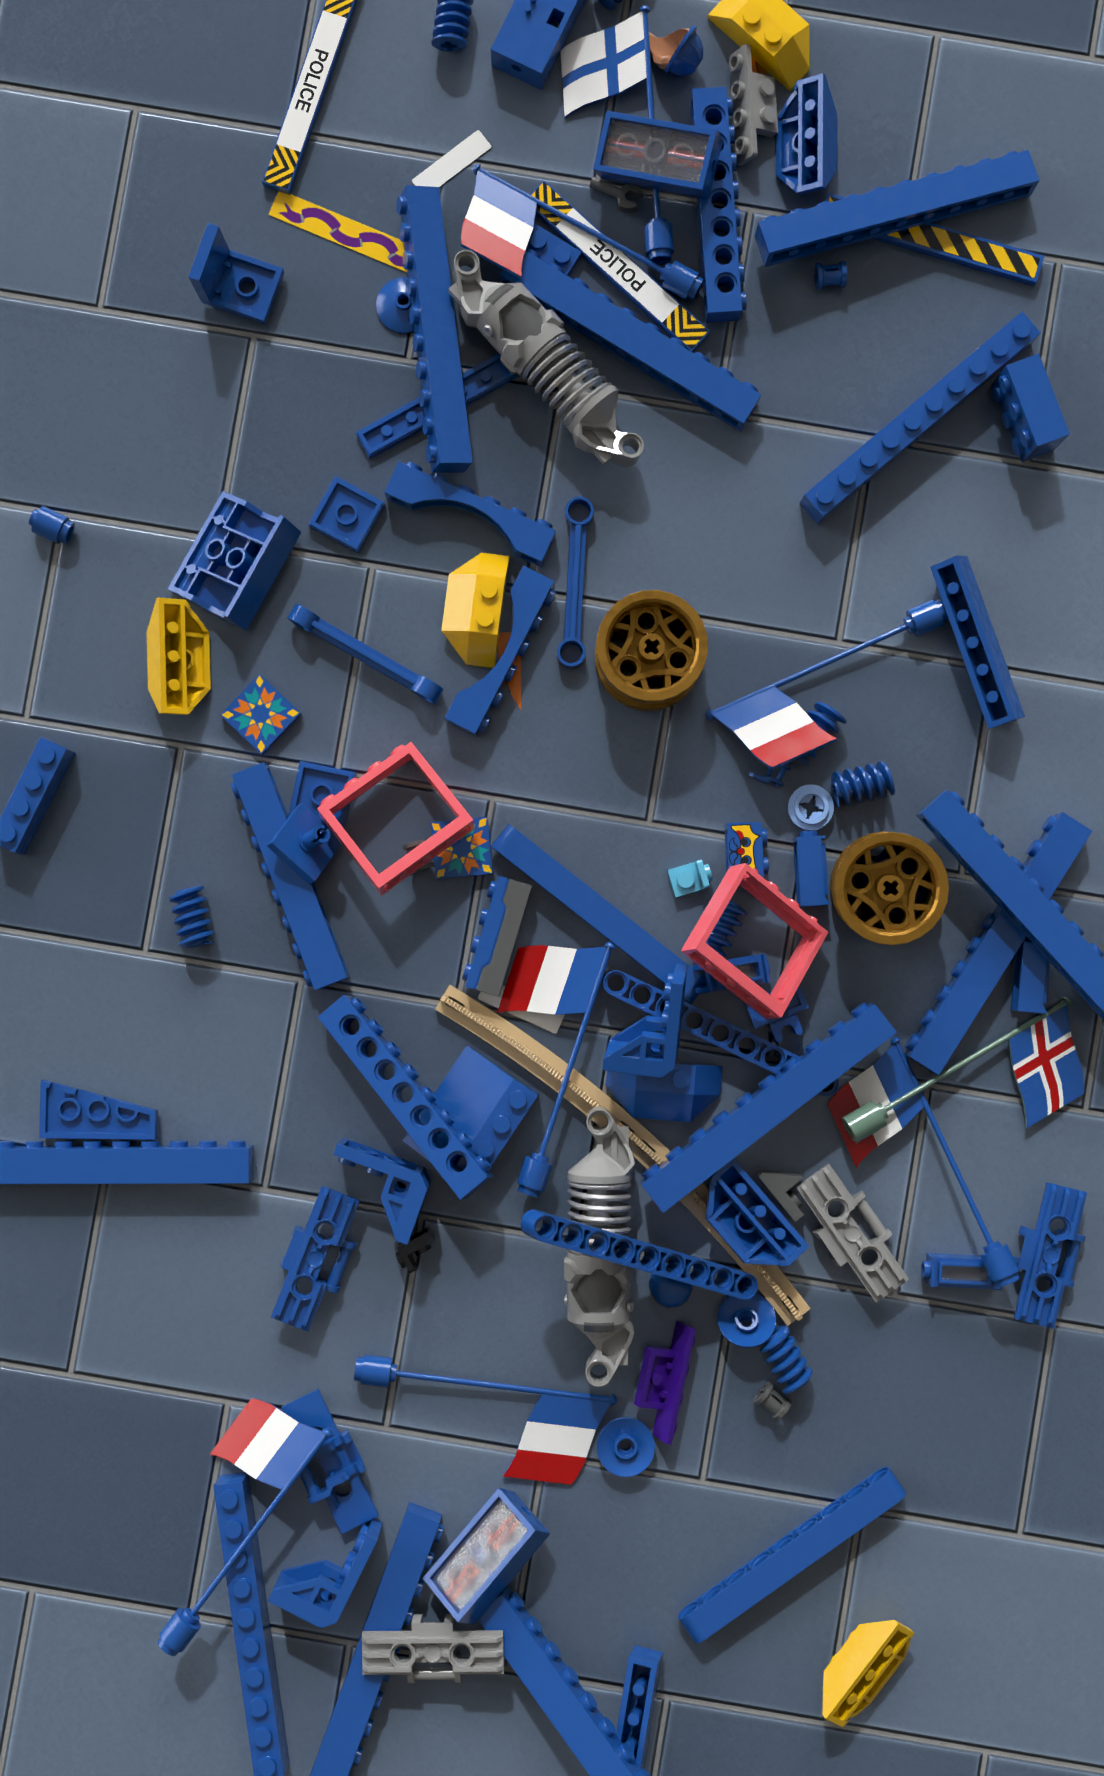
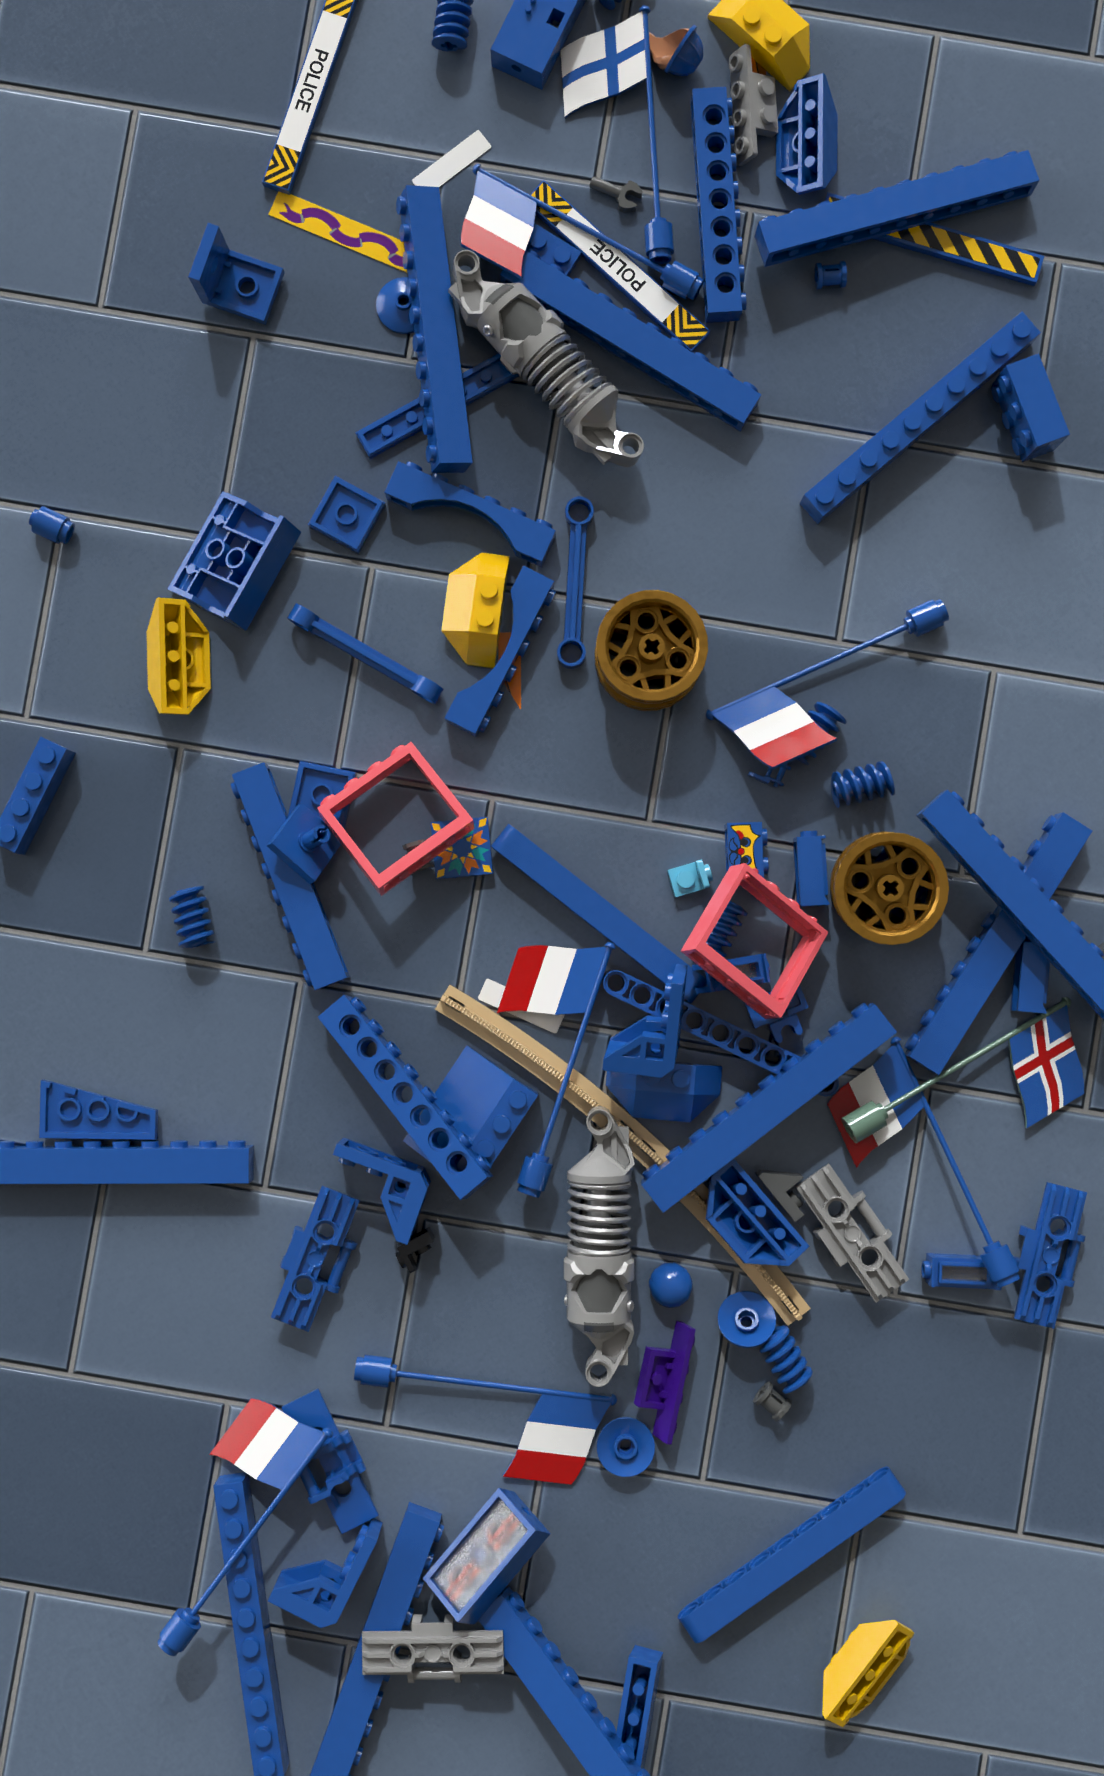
(261, 714): tile -> none
(498, 935): piece -> none
(630, 1252): blue beam -> none
(658, 154): brick -> none
(822, 800): light blue gear -> none
(977, 641): blue brick -> none

